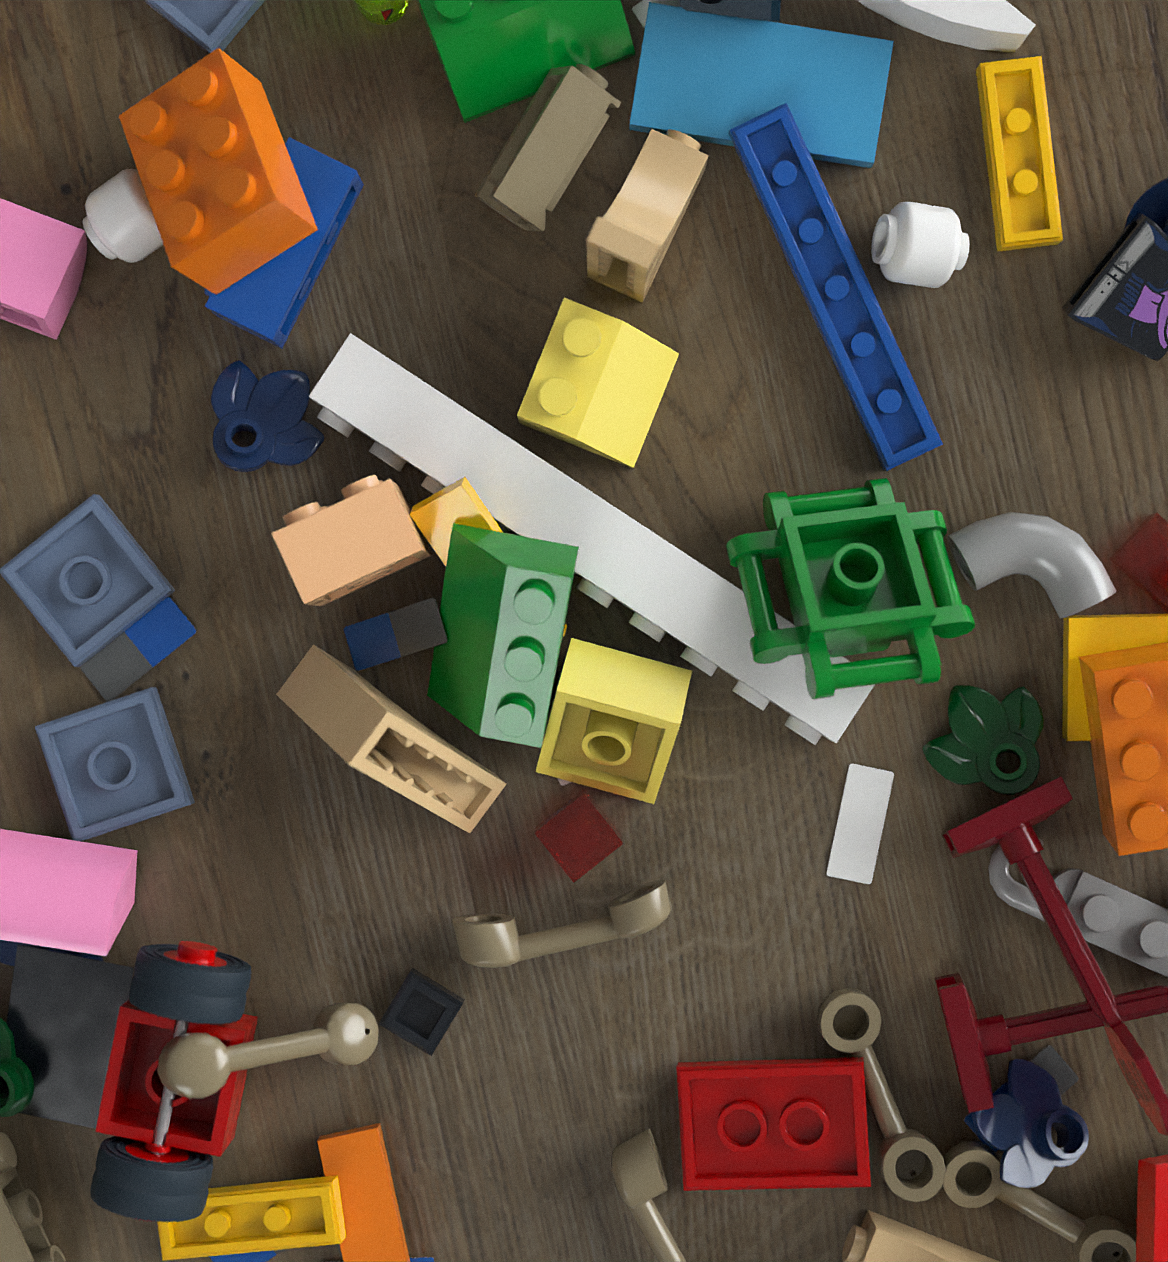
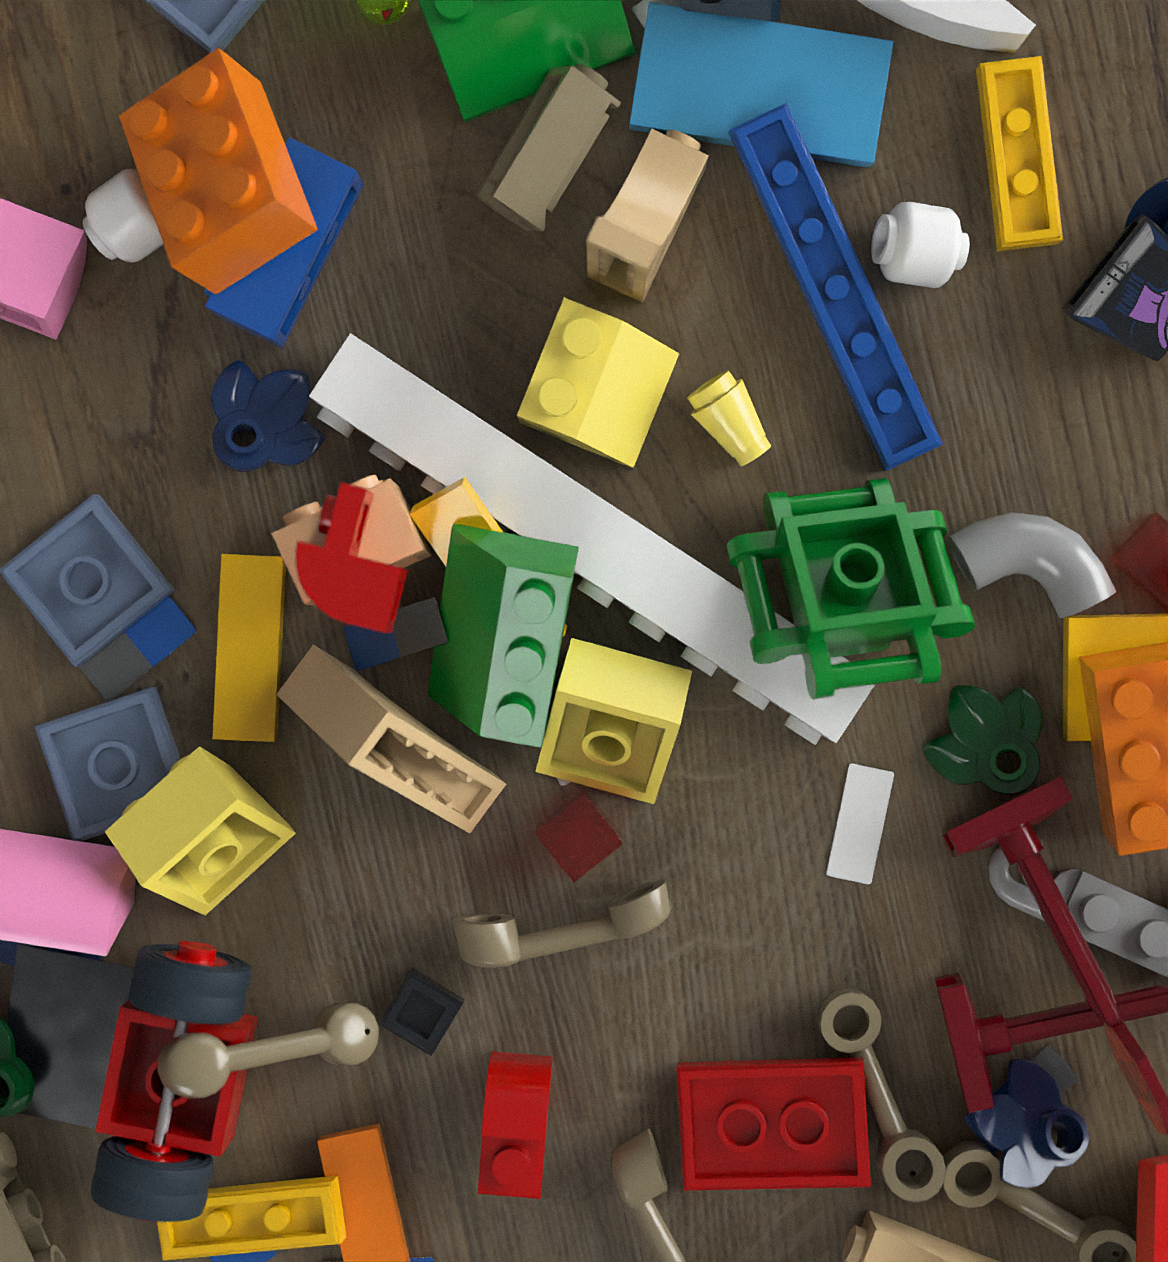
(198, 832): none -> light yellow slope
(249, 648): none -> yellow tile
(339, 580): none -> red brick
(514, 1125): none -> red brick
(730, 417): none -> light yellow cone

